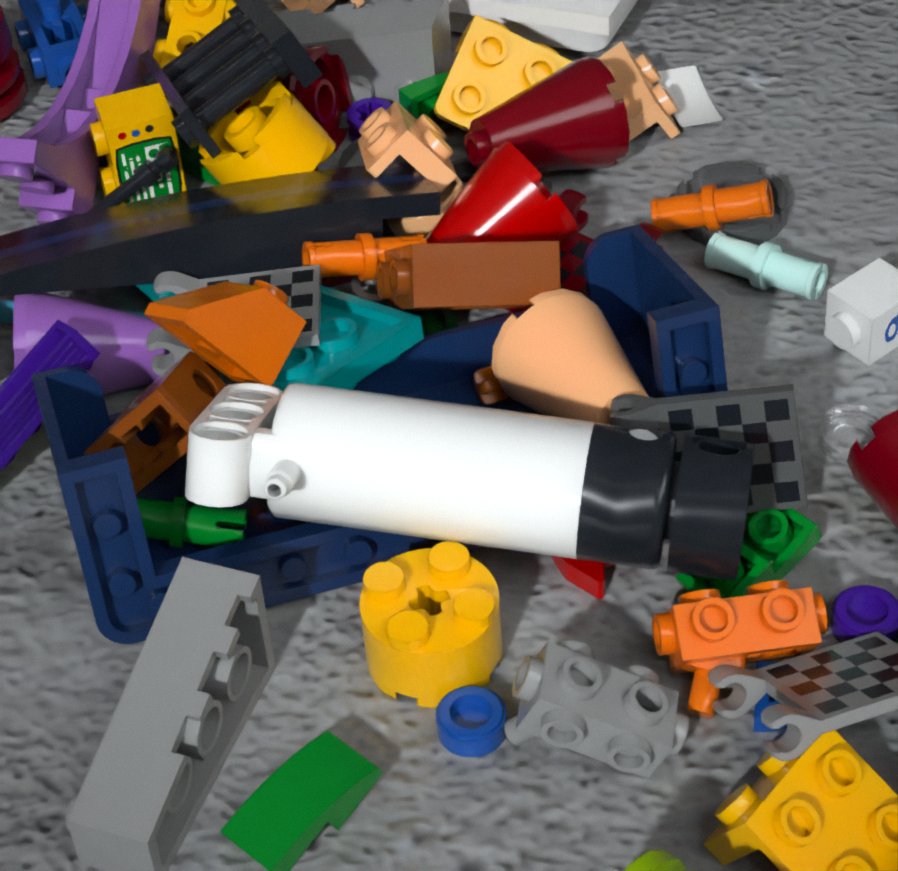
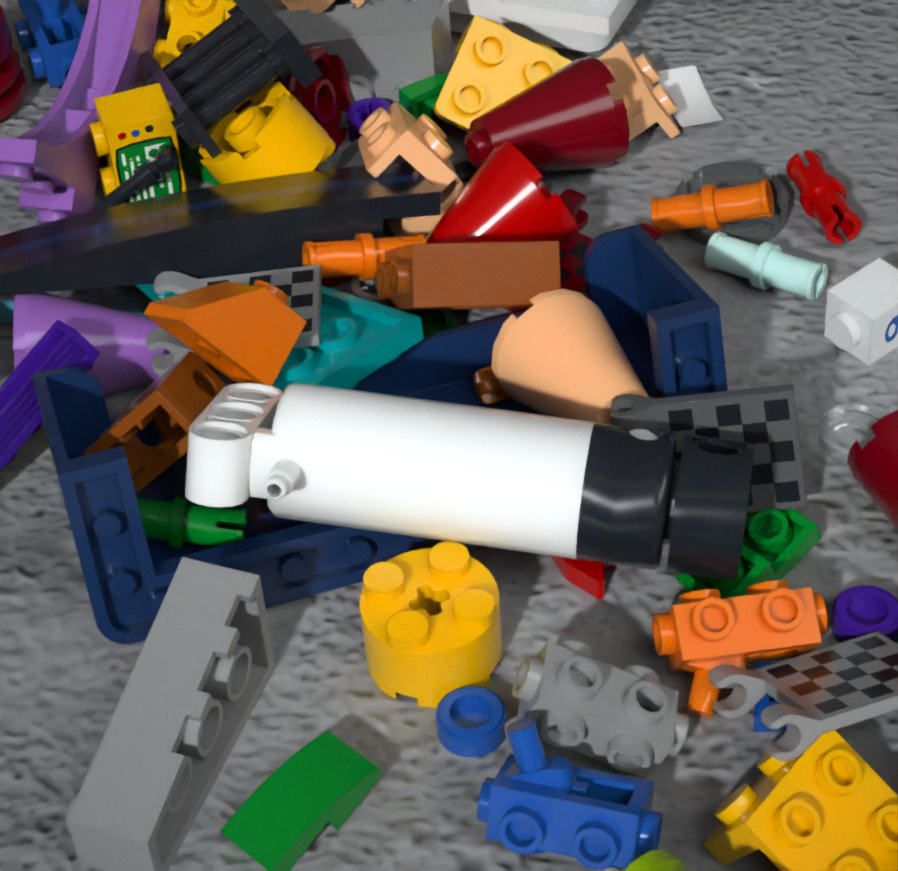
(566, 808): none -> blue brick
(823, 197): none -> red pin

